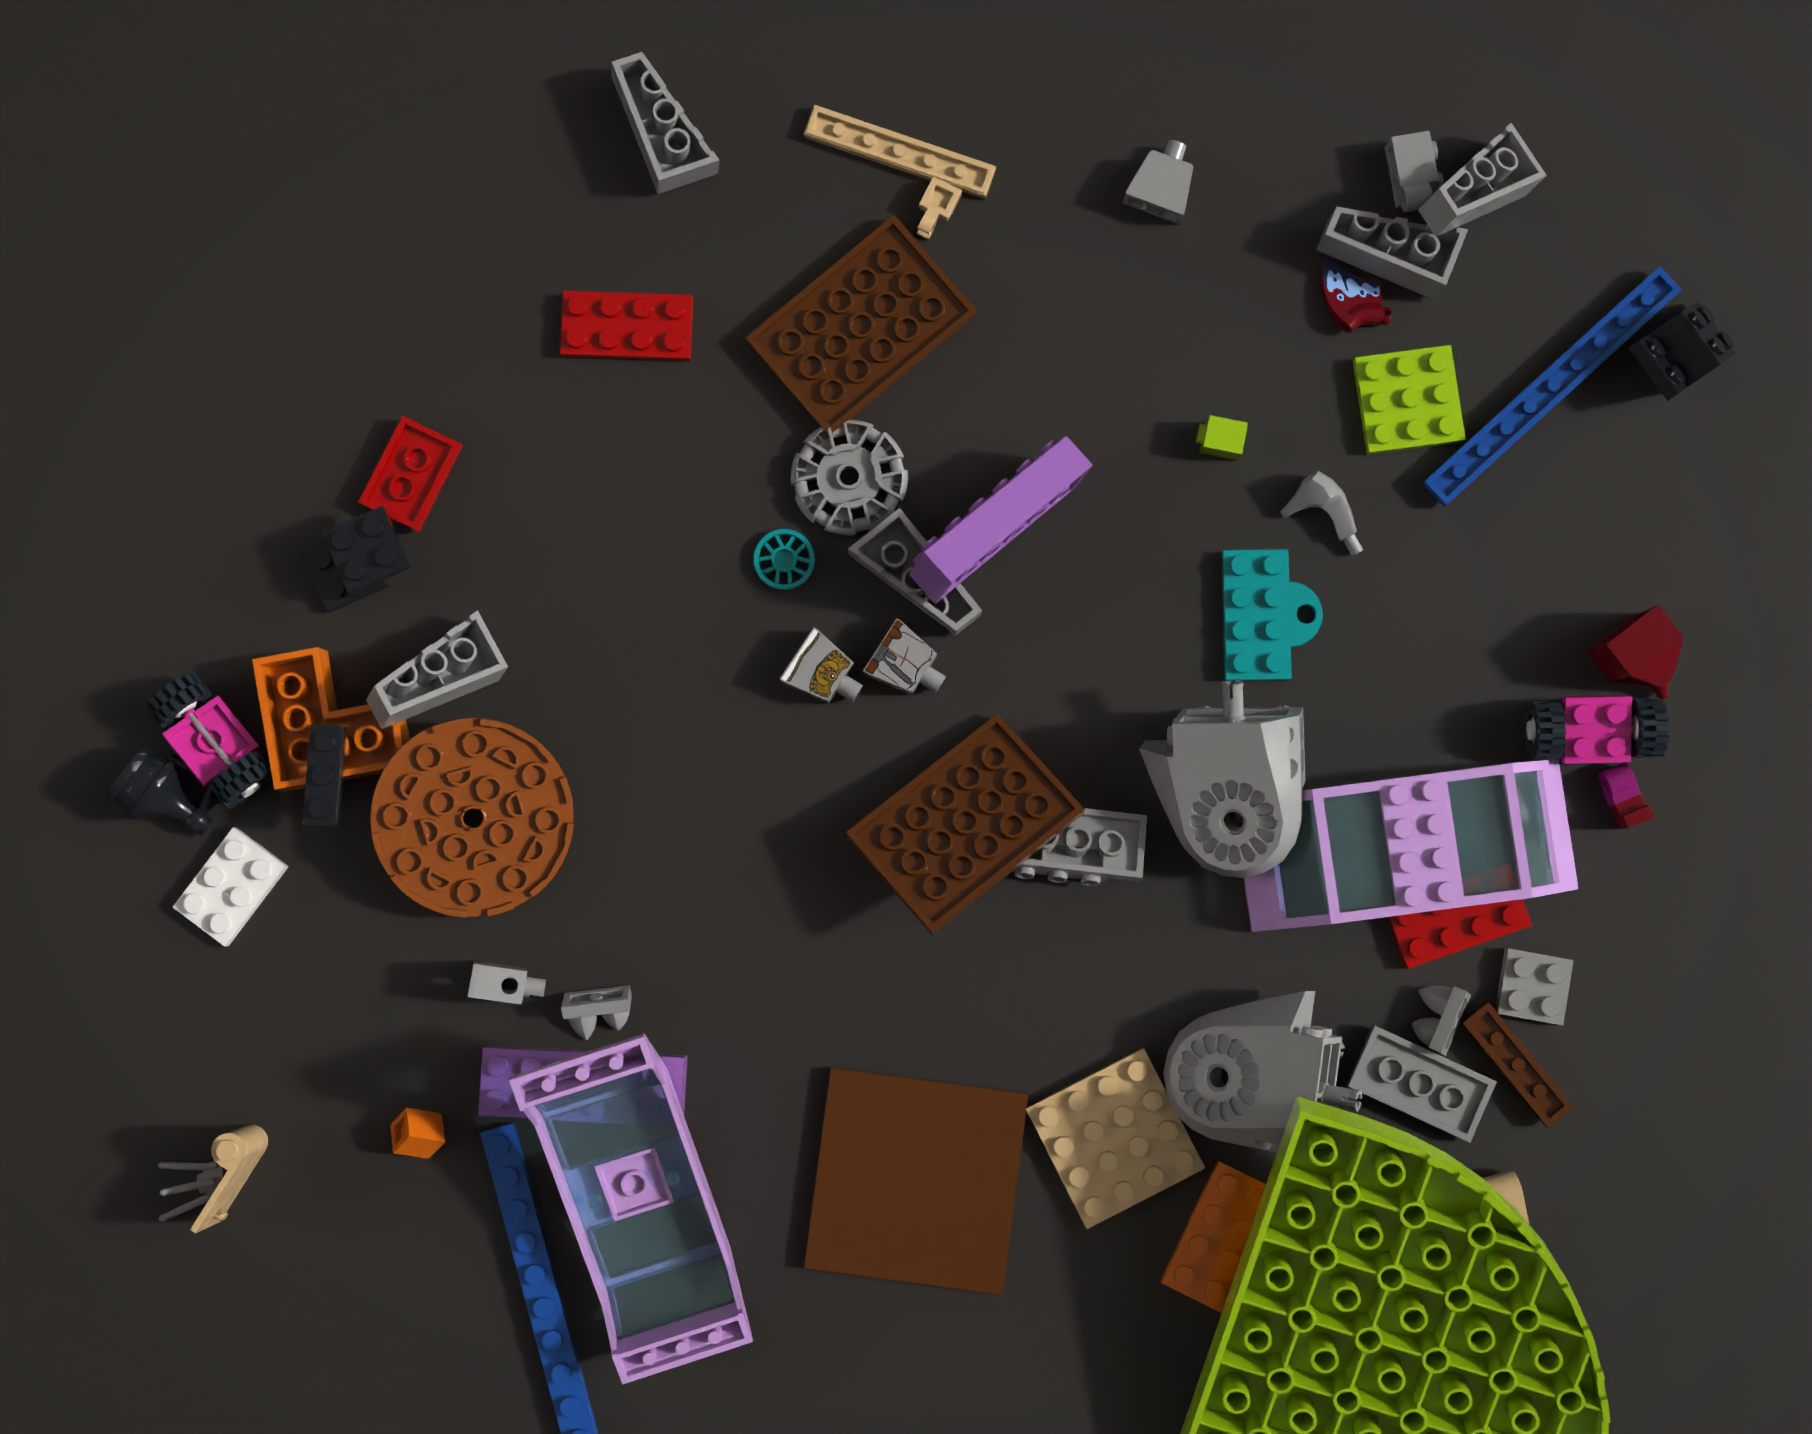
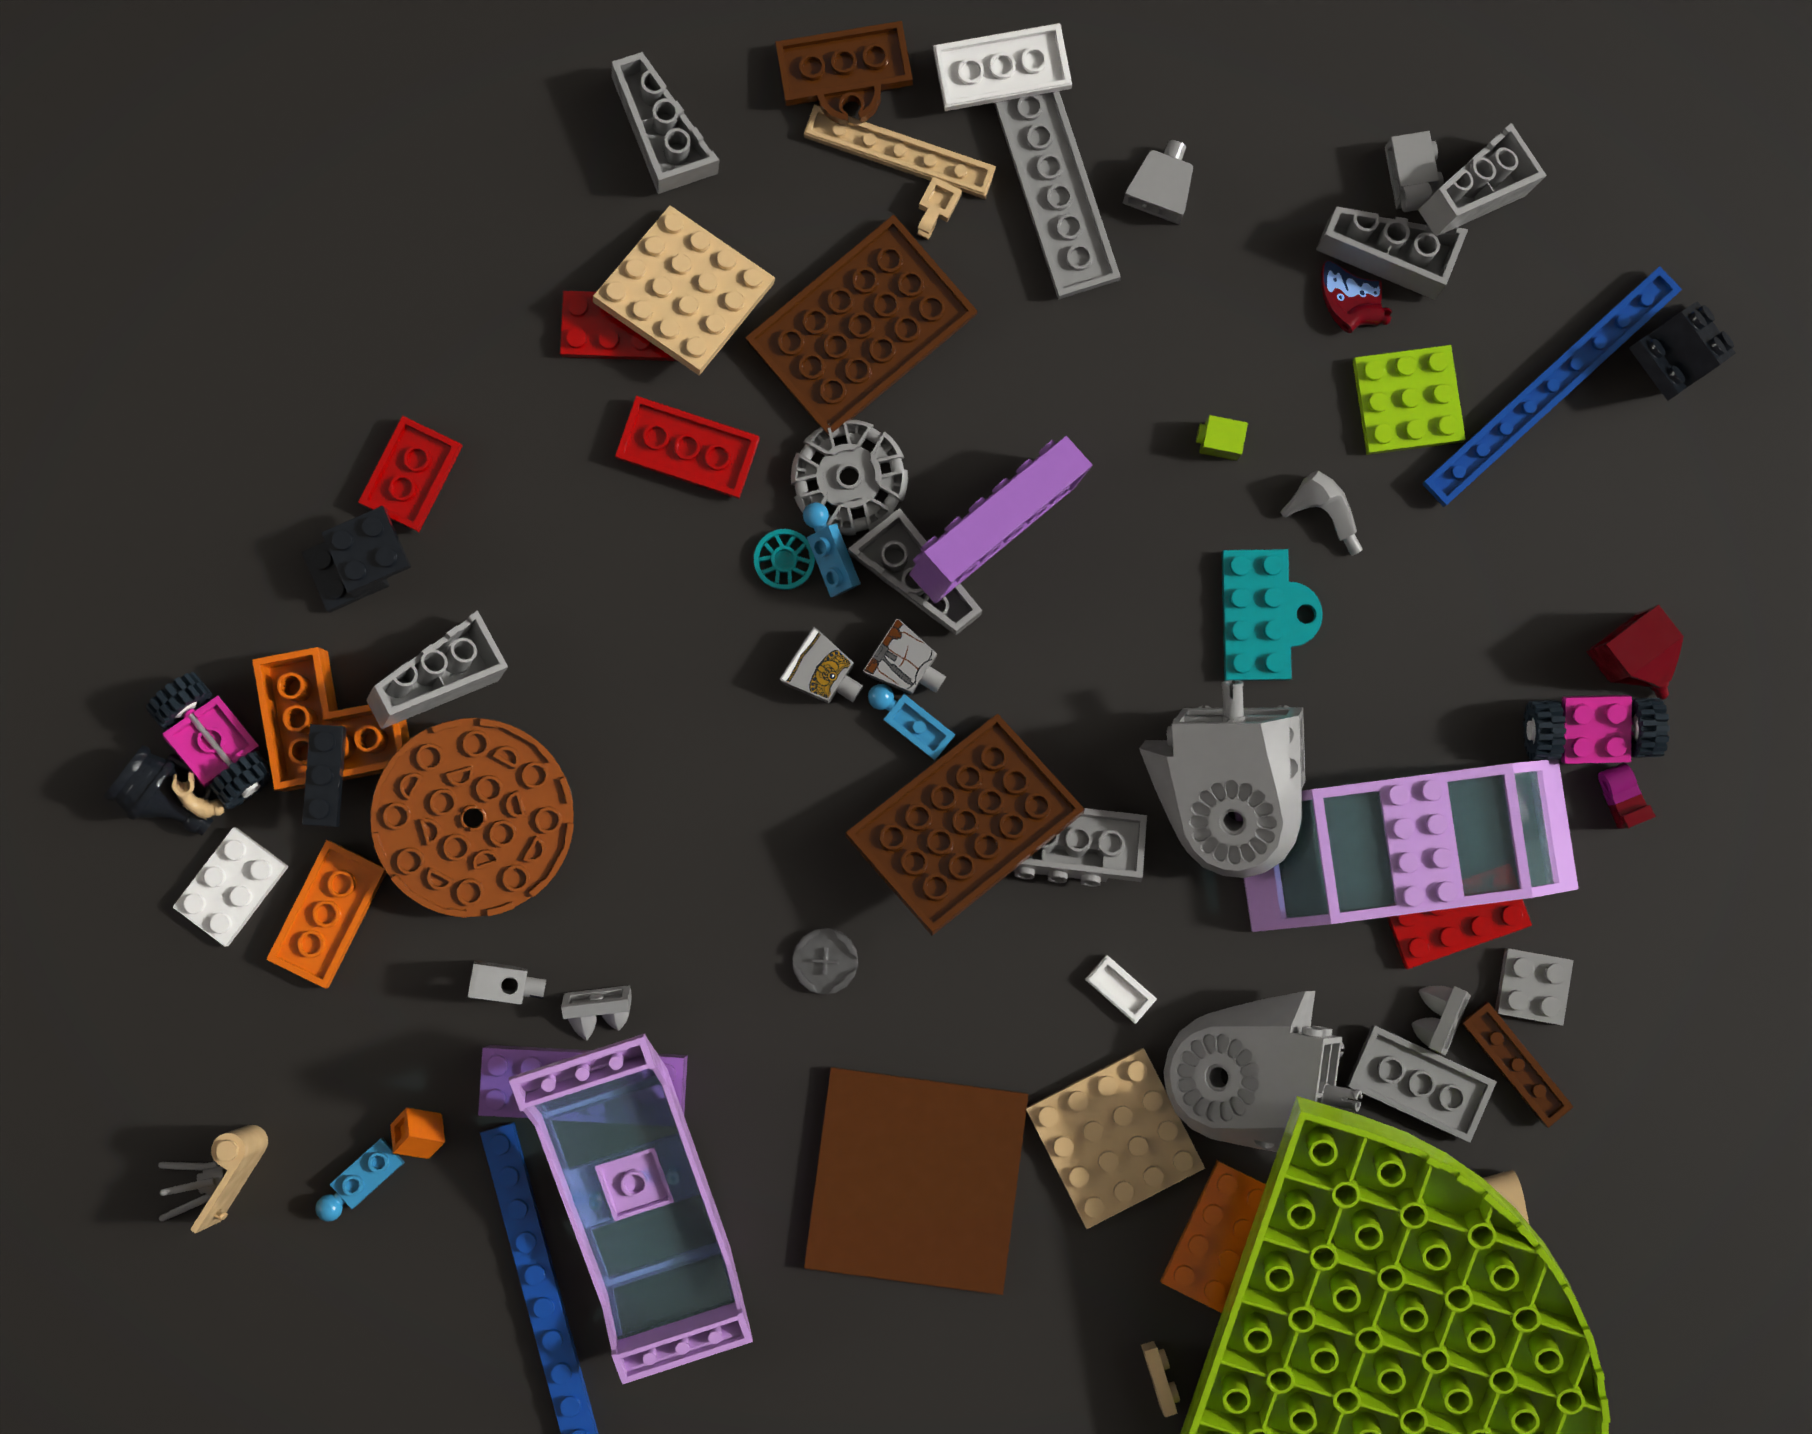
(198, 806): none -> tan piece
(327, 914): none -> orange plate
(359, 1180): none -> dark azure plate
(683, 290): none -> tan plate
(687, 447): none -> red plate
(825, 961): none -> flat silver tile
(830, 551): none -> dark azure plate
(845, 68): none -> reddish brown plate
(911, 721): none -> dark azure plate
(1002, 67): none -> white tile
(1057, 193): none -> light grey plate
(1120, 989): none -> white tile
(1166, 1392): none -> tan plate

